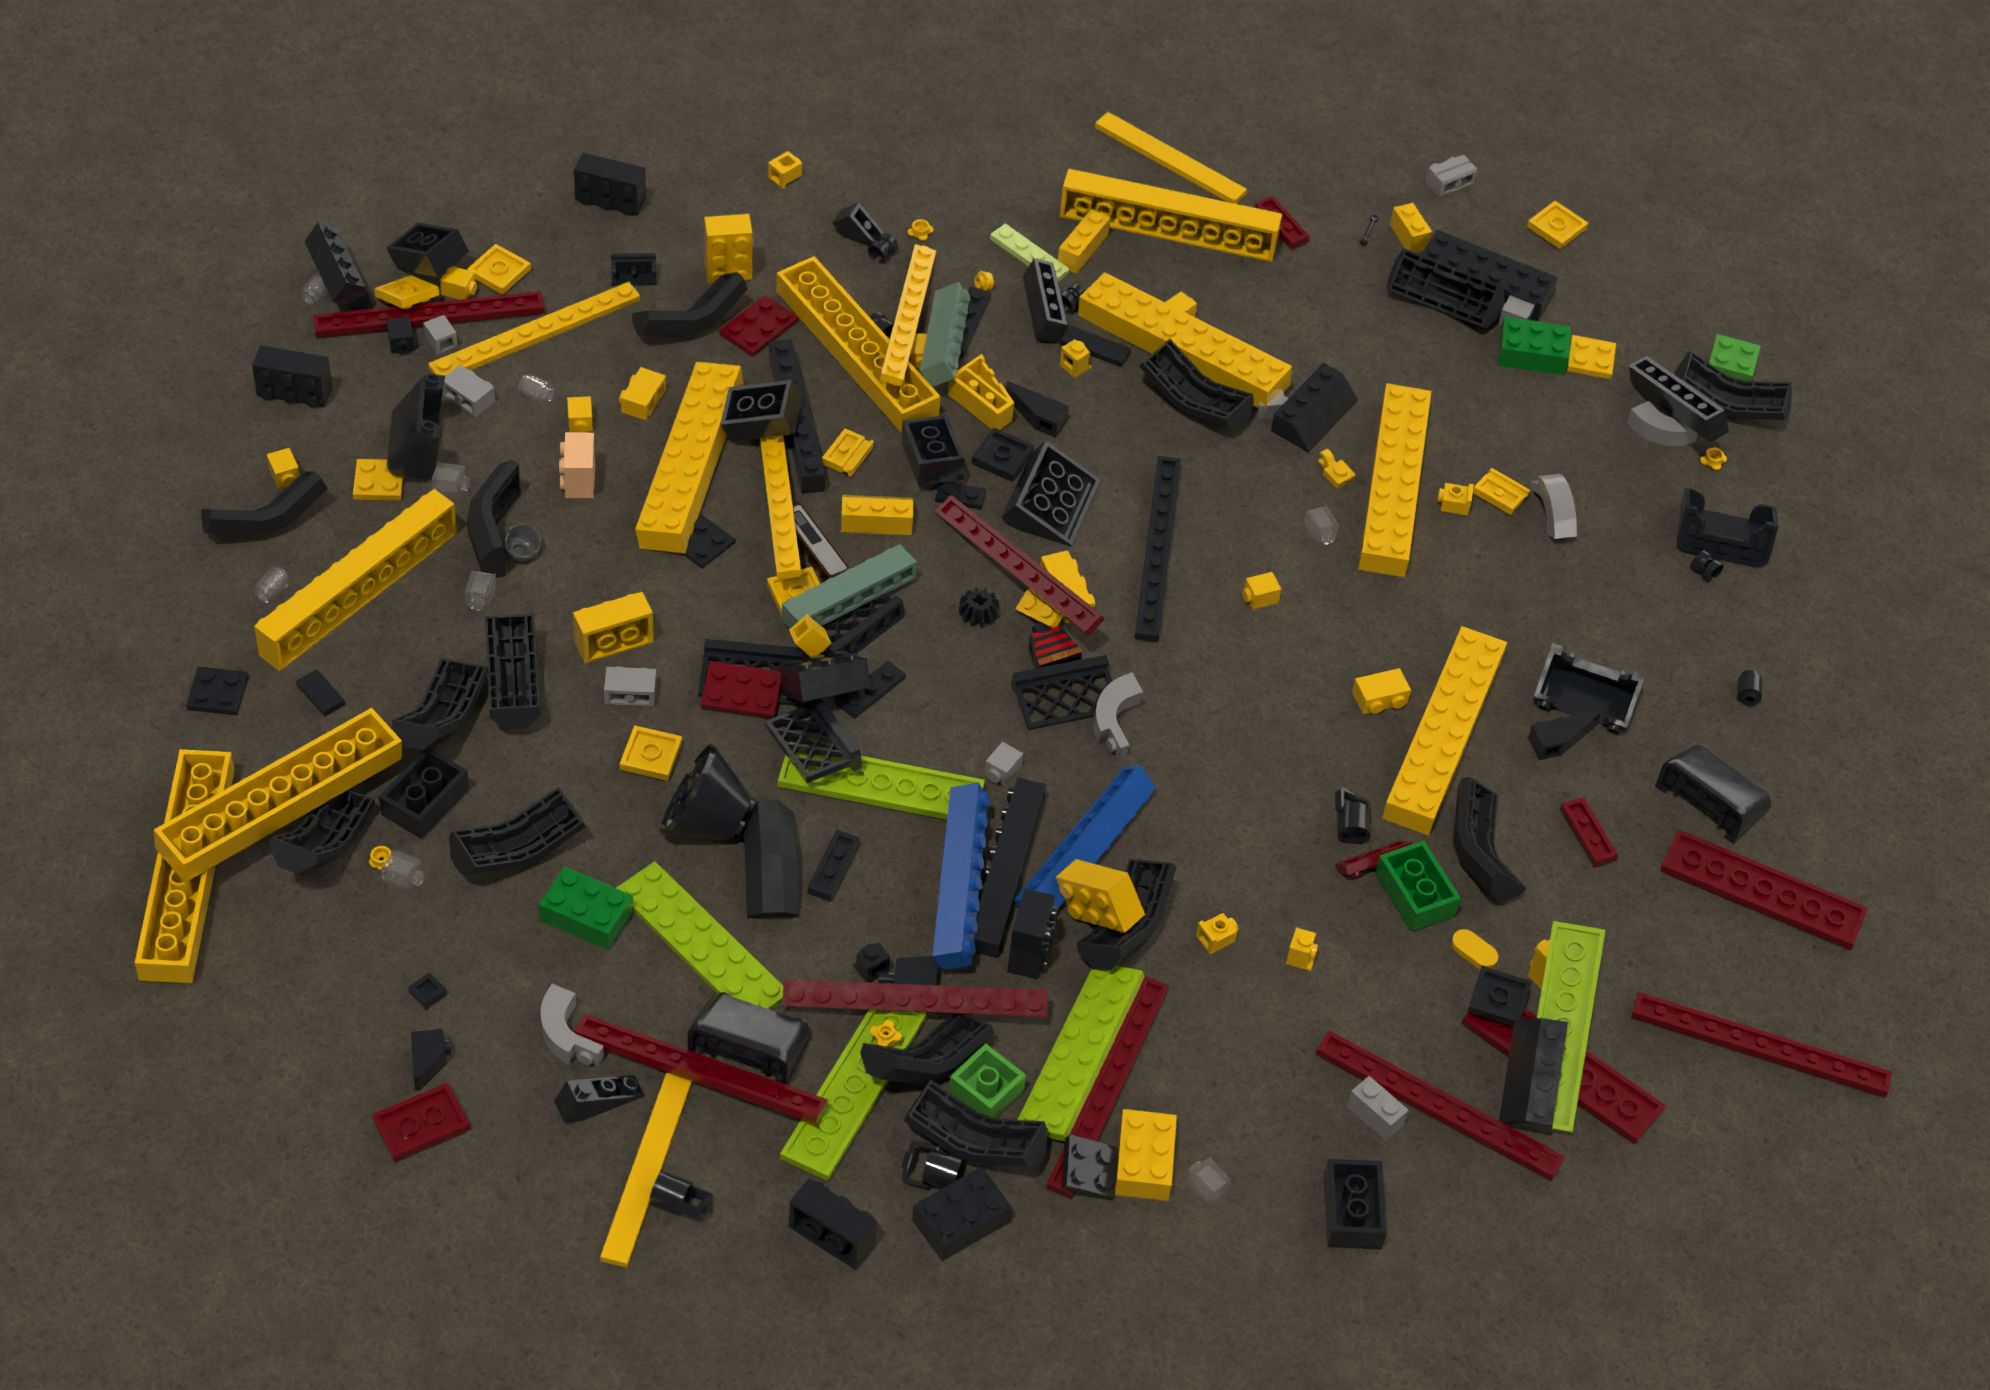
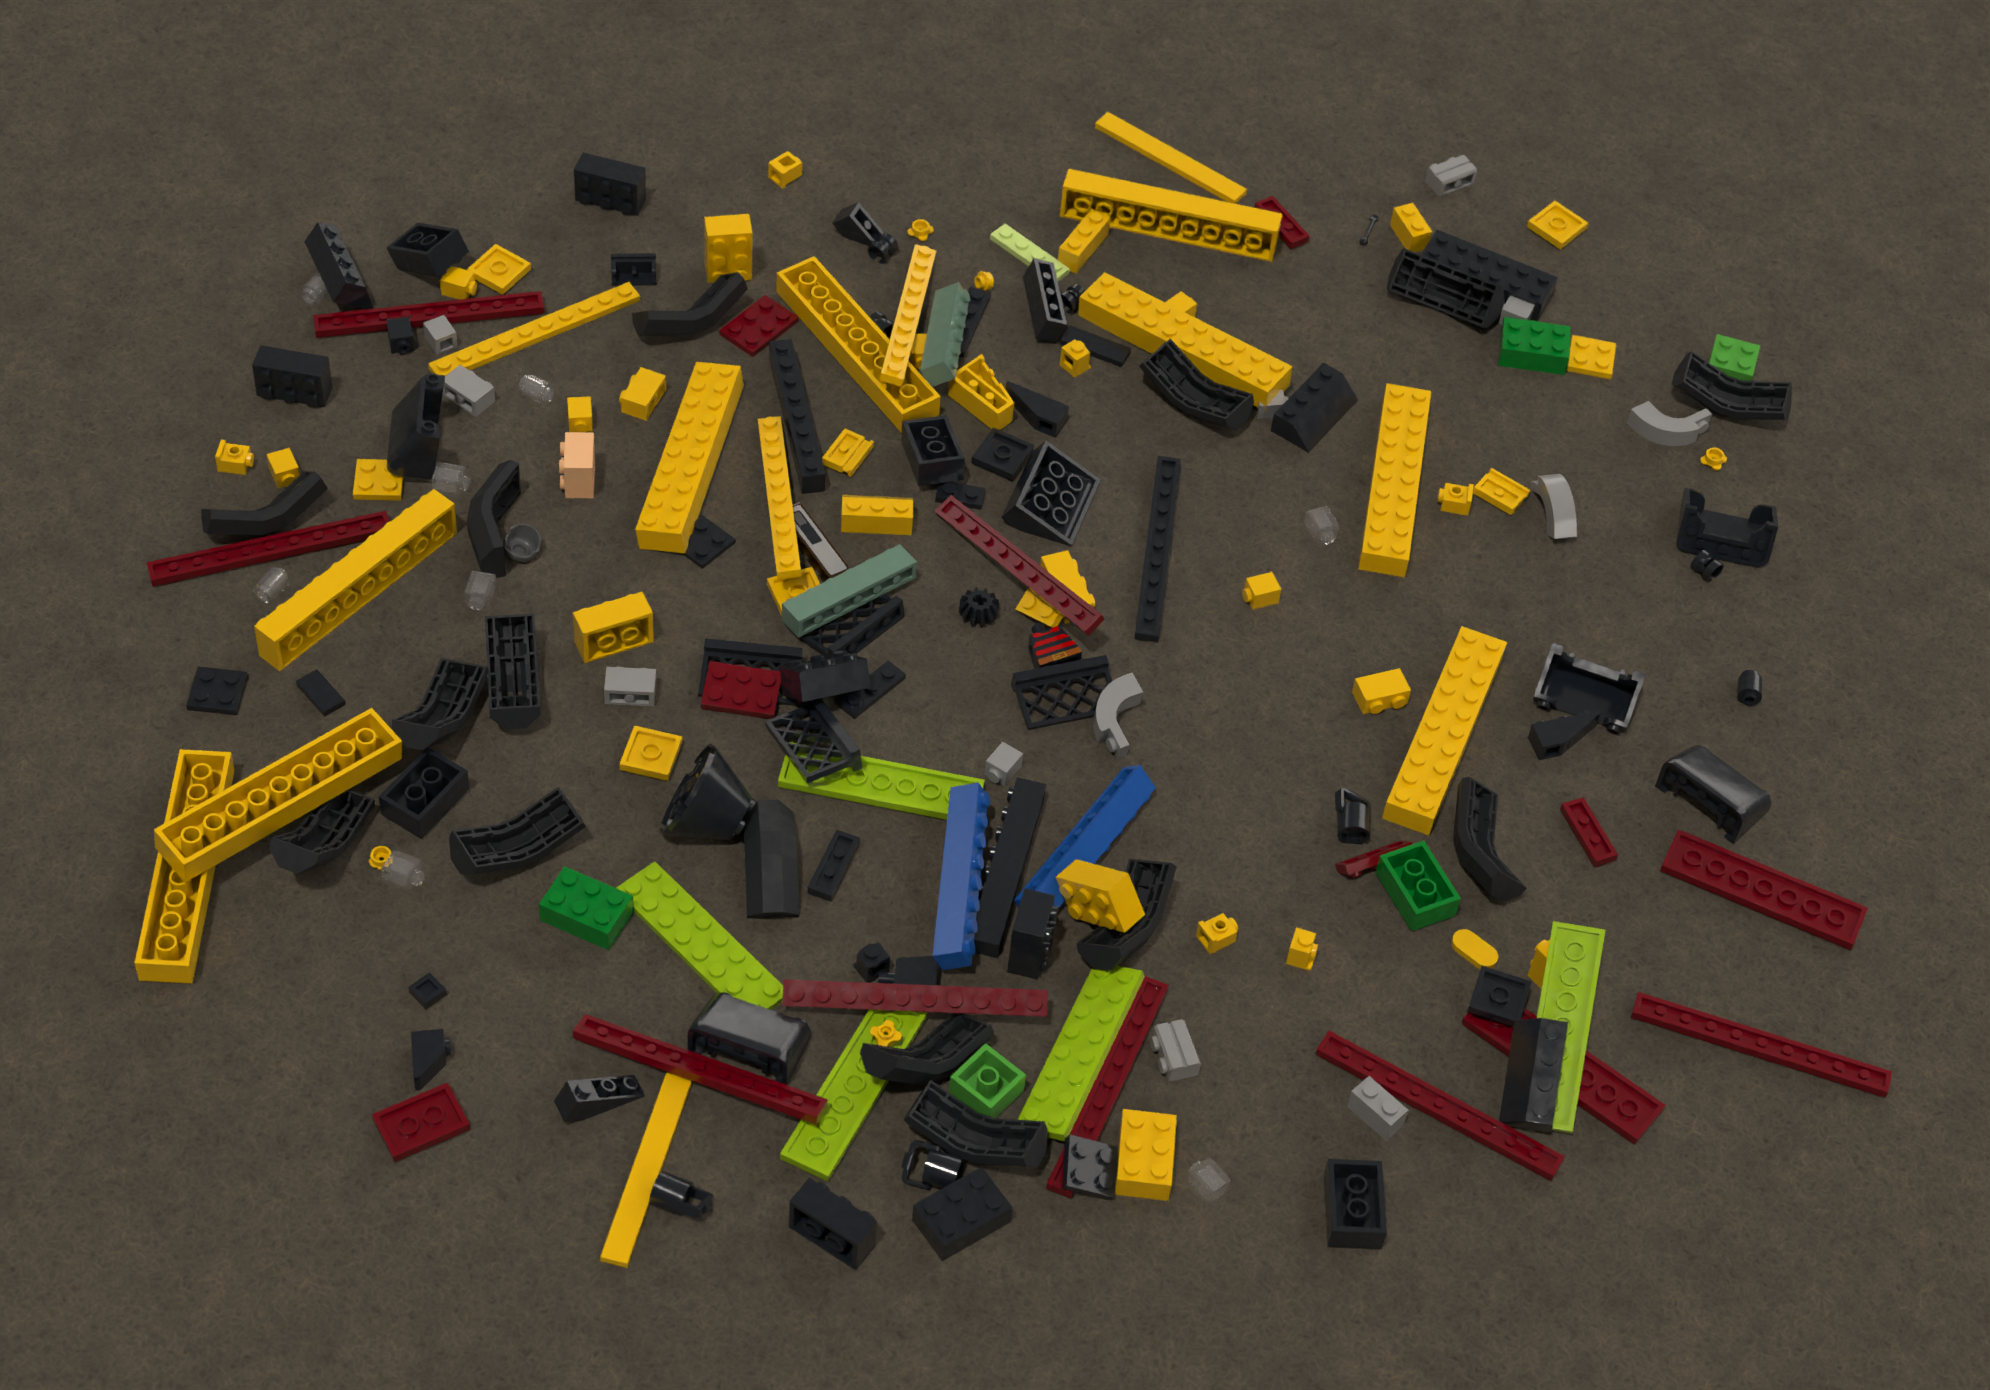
(233, 458): none -> yellow brick
(265, 548): none -> dark red plate
(407, 292): yellow plate -> none
(562, 1042): light grey arch -> none
(761, 410): black brick -> none
(810, 636): yellow brick -> none
(1175, 1050): none -> light grey brick
(1336, 472): yellow plate -> none
(1679, 399): black brick -> none

